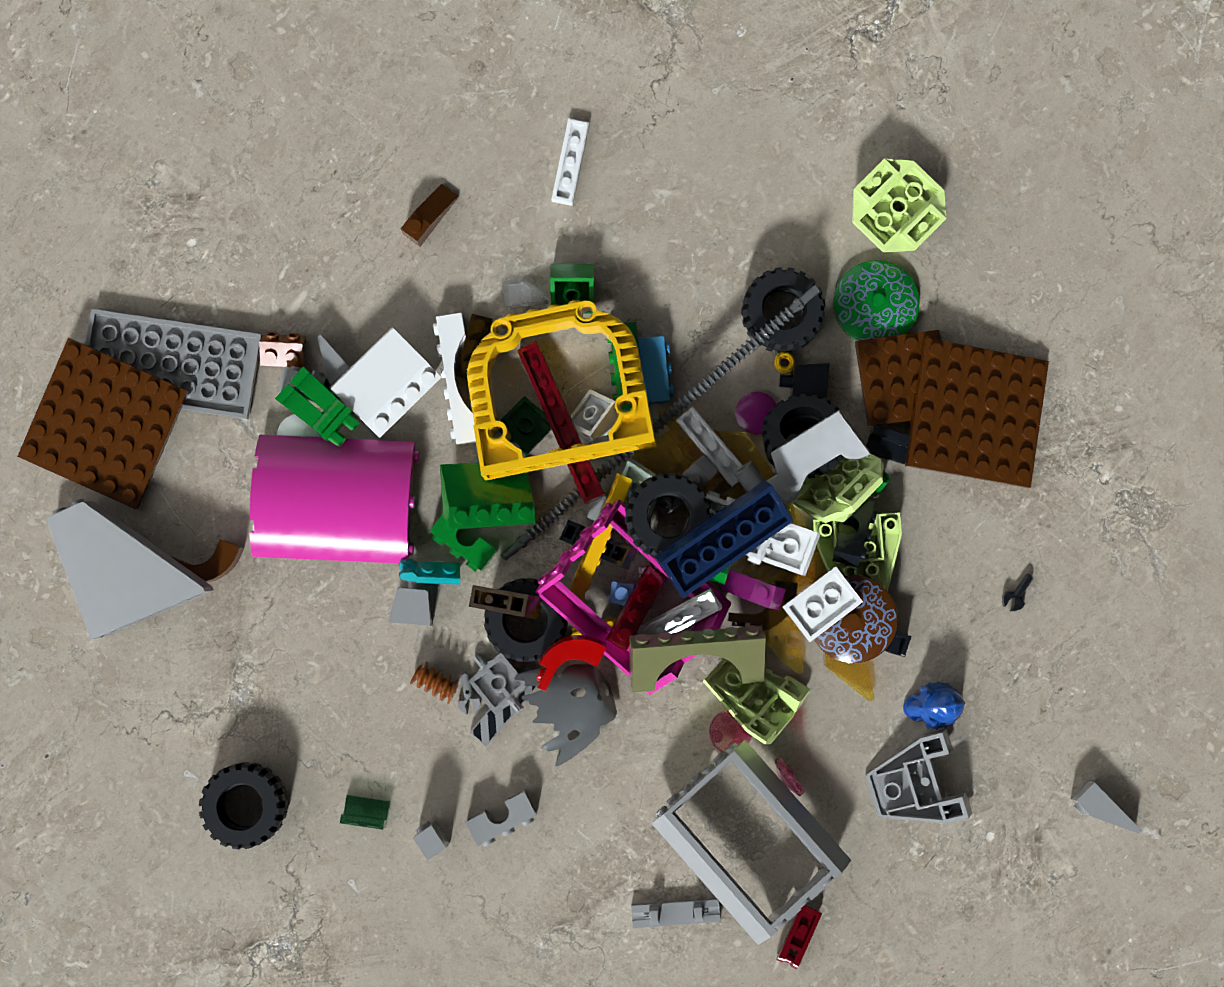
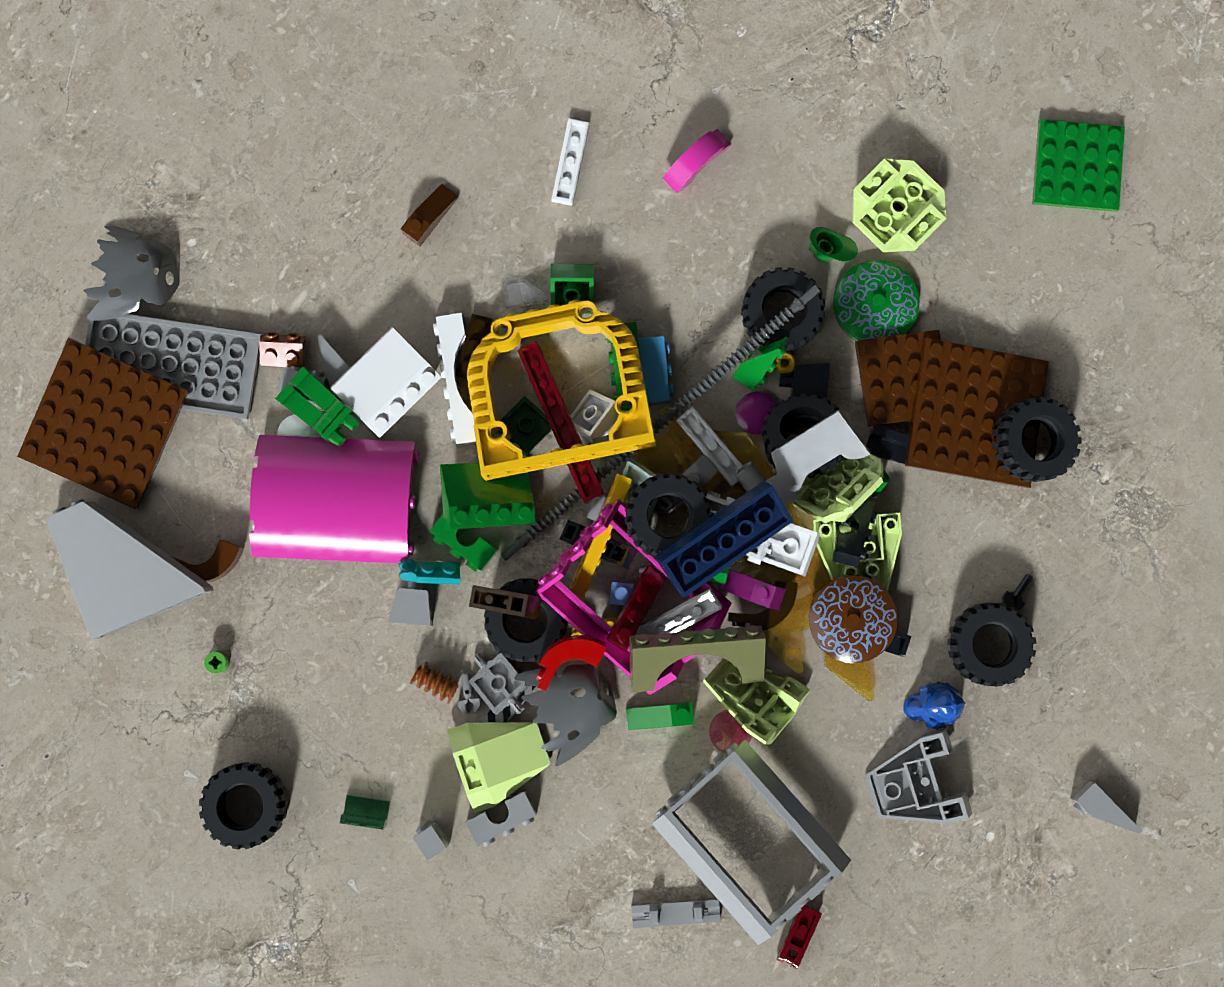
(130, 275): none -> dark grey piece
(221, 661): none -> bright green wheel
(496, 759): none -> yellowish green wedge
(660, 716): none -> slope
(695, 159): none -> dark pink arch
(754, 368): none -> green slope
(787, 776): clear pink dish -> none
(822, 604): white plate -> none
(831, 245): none -> green piece
(1020, 644): none -> black tyre
(1062, 434): none -> black tyre
(1078, 165): none -> green plate

